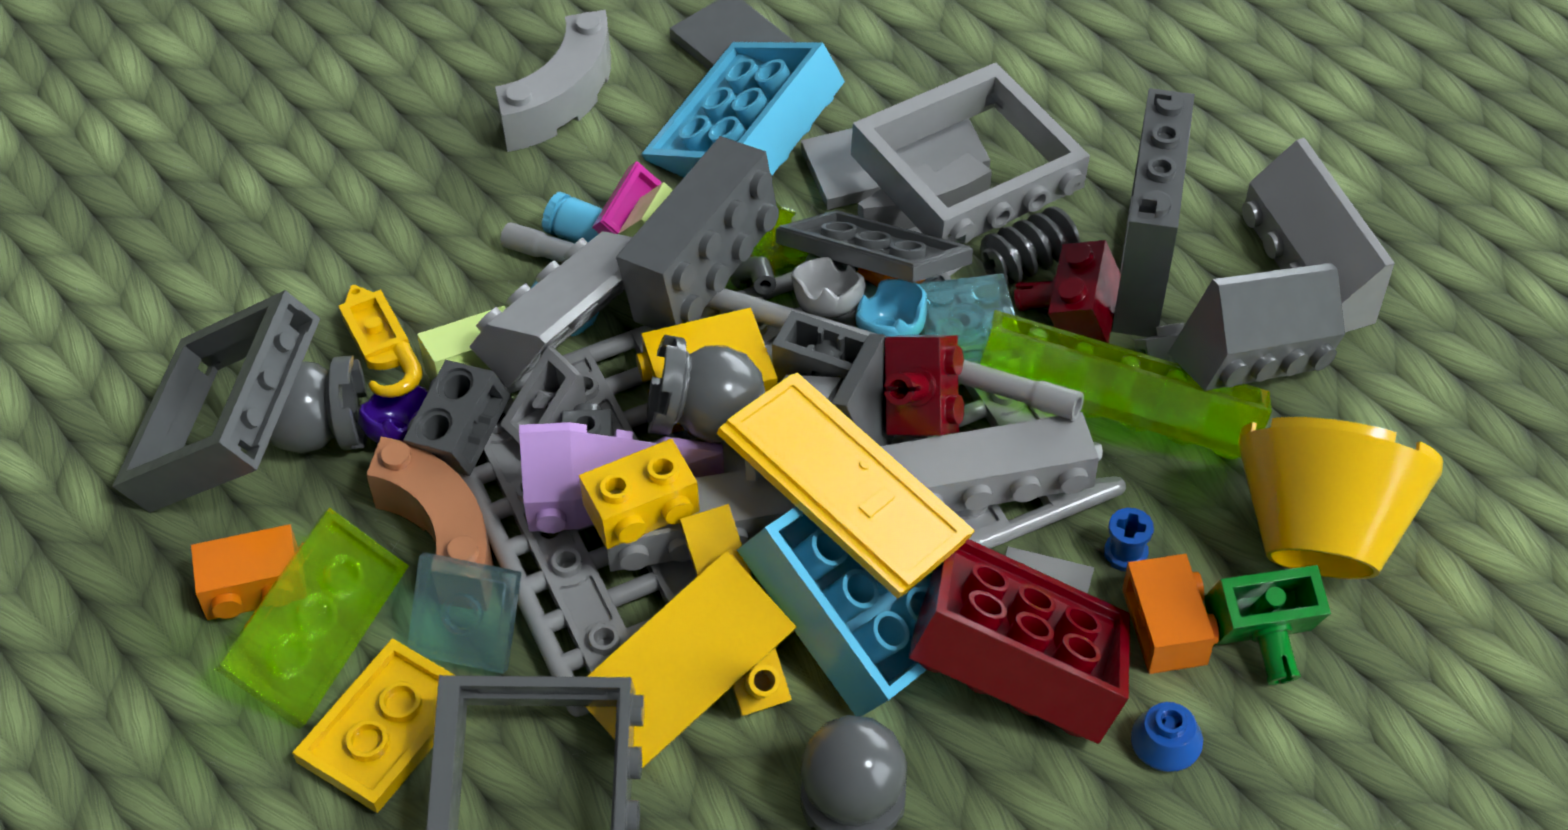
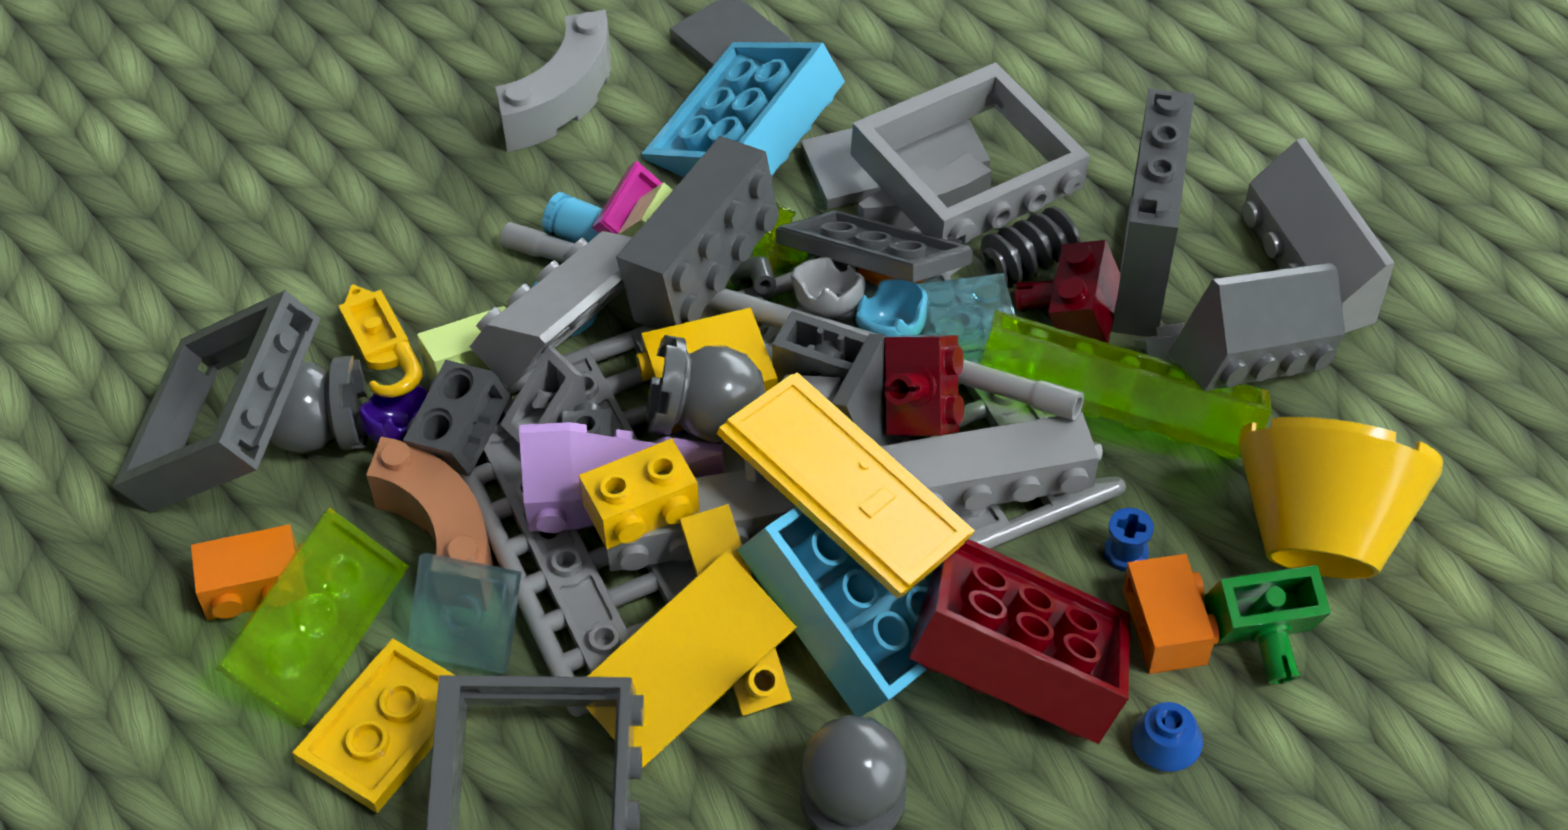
(1068, 572): light grey sticker -> none

